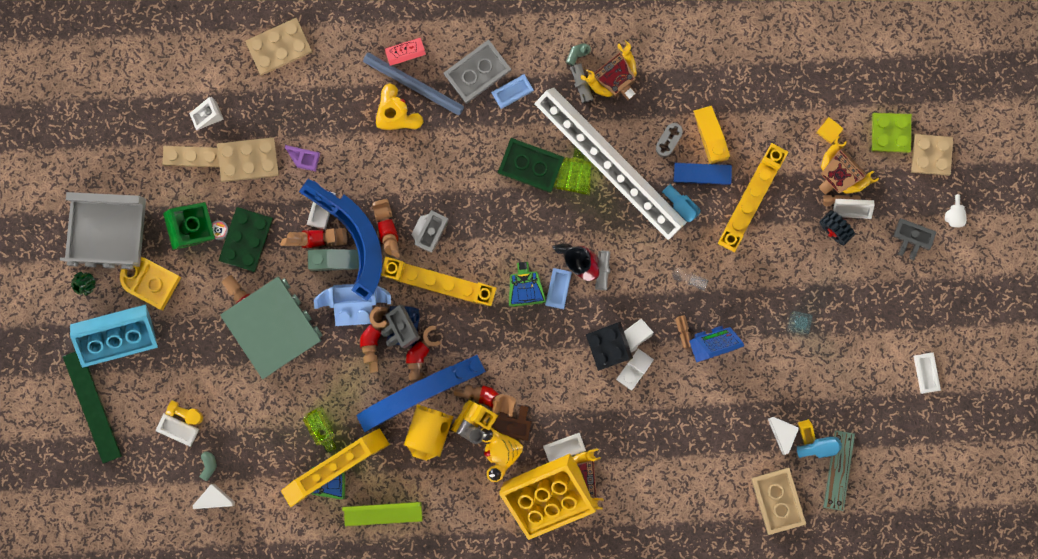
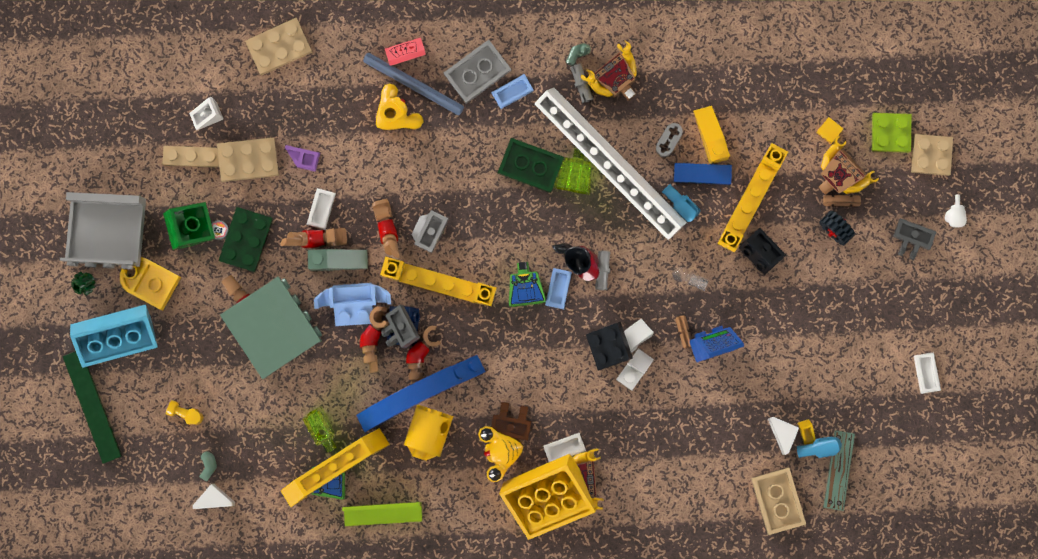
(177, 430): white tile -> none
(361, 231): blue arch -> none
(470, 419): yellow hips -> none
(489, 397): medium nougat piece -> none
(762, 251): none -> black bracket
(799, 323): clear light blue brick -> none
(854, 208): white tile -> none

